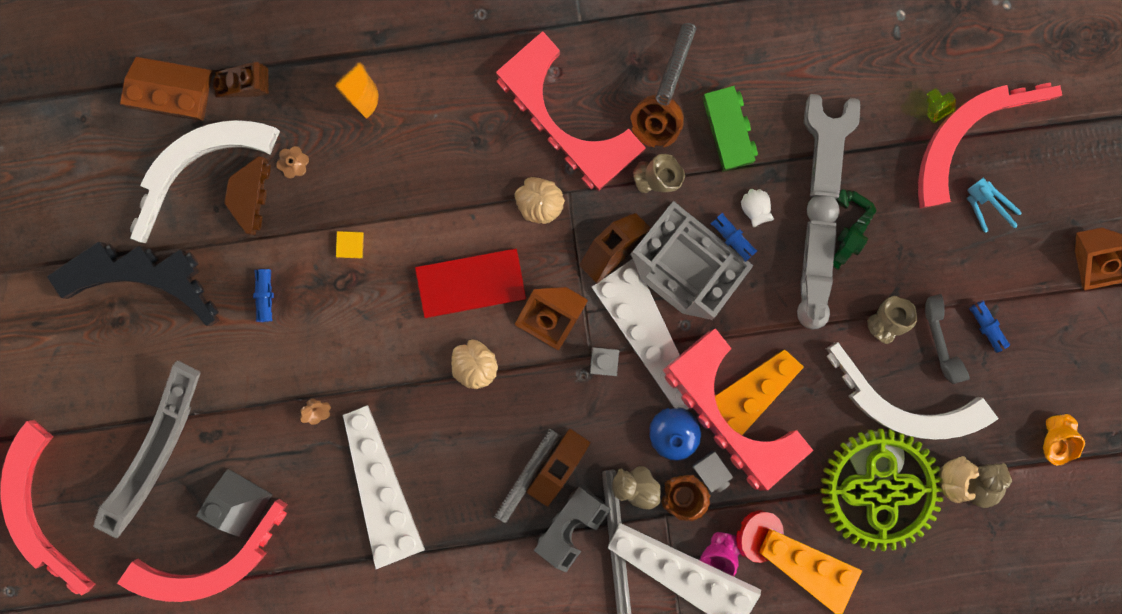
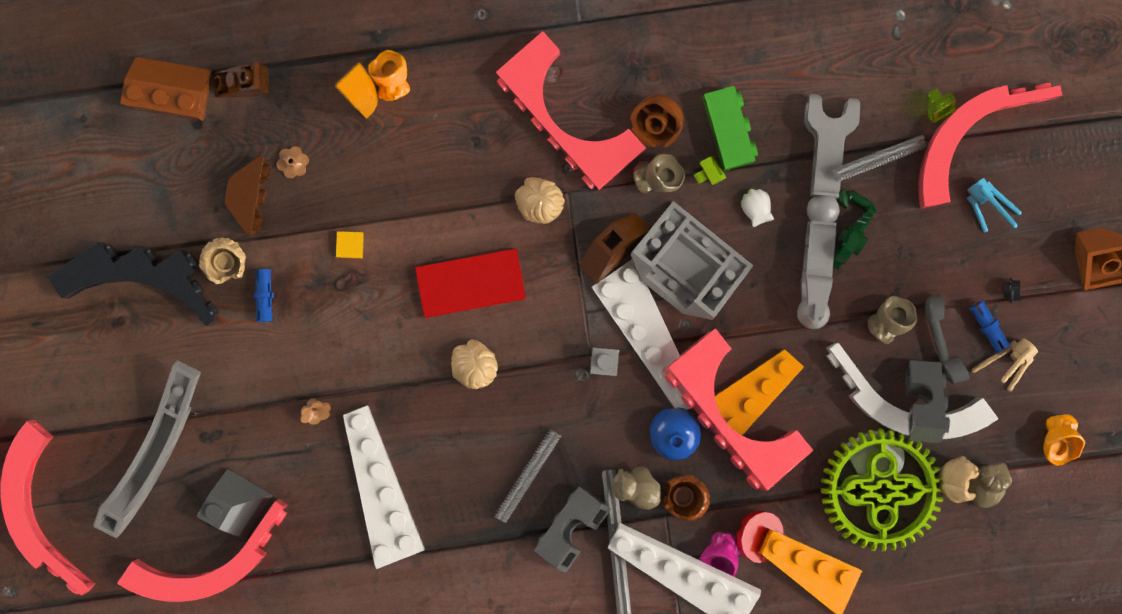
(186, 150): white arch -> none
(222, 260): none -> tan hair
(390, 75): none -> light orange hair
(551, 314): dark orange slope -> none
(558, 467): reddish brown slope -> none
(672, 61): dark grey piece -> none
(710, 171): none -> lime tile
(713, 472): light grey brick -> none
(733, 237): blue pin -> none
(878, 158): none -> light grey axle
(927, 382): none -> dark grey arch
(1012, 290): none -> black plate
(1021, 353): none -> tan plant

